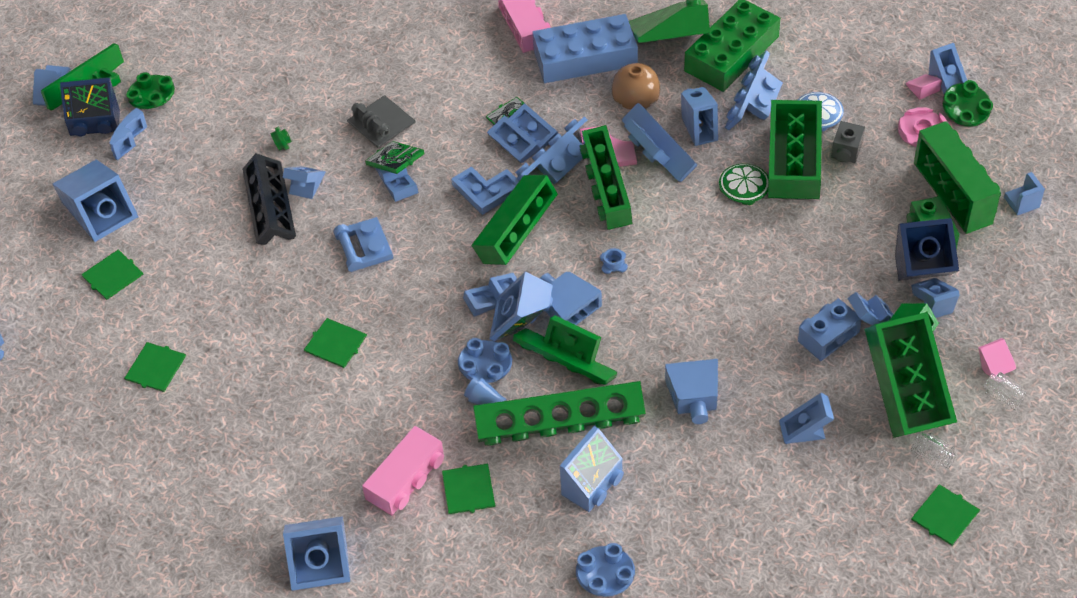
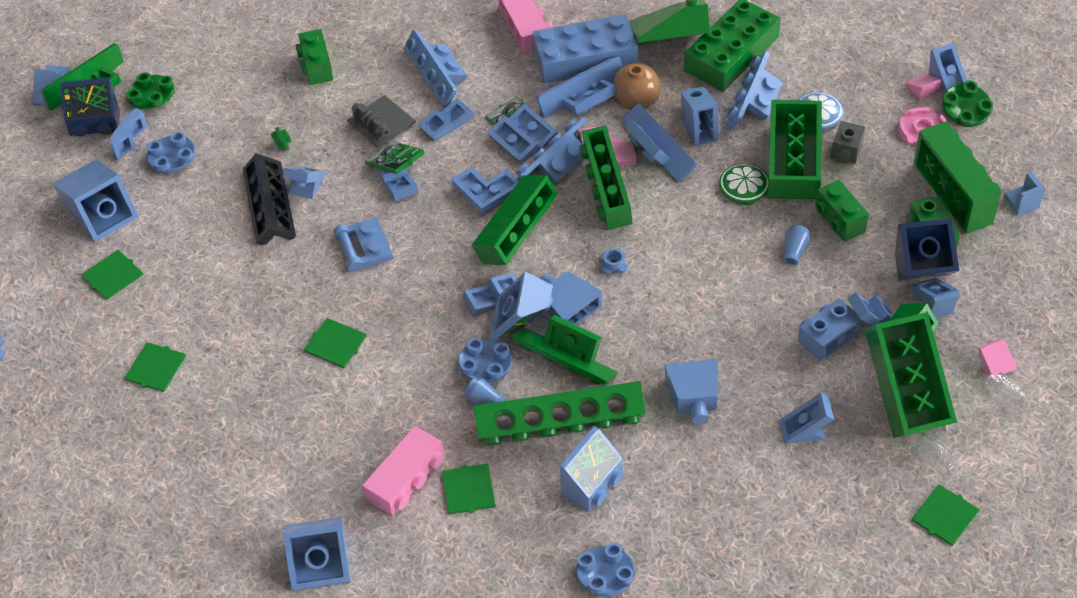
(170, 153): none -> medium blue dish
(315, 57): none -> green brick
(436, 66): none -> medium blue bracket
(441, 123): none -> medium blue slope
(582, 90): none -> medium blue bracket
(795, 243): none -> medium blue cone
(841, 210): none -> green brick

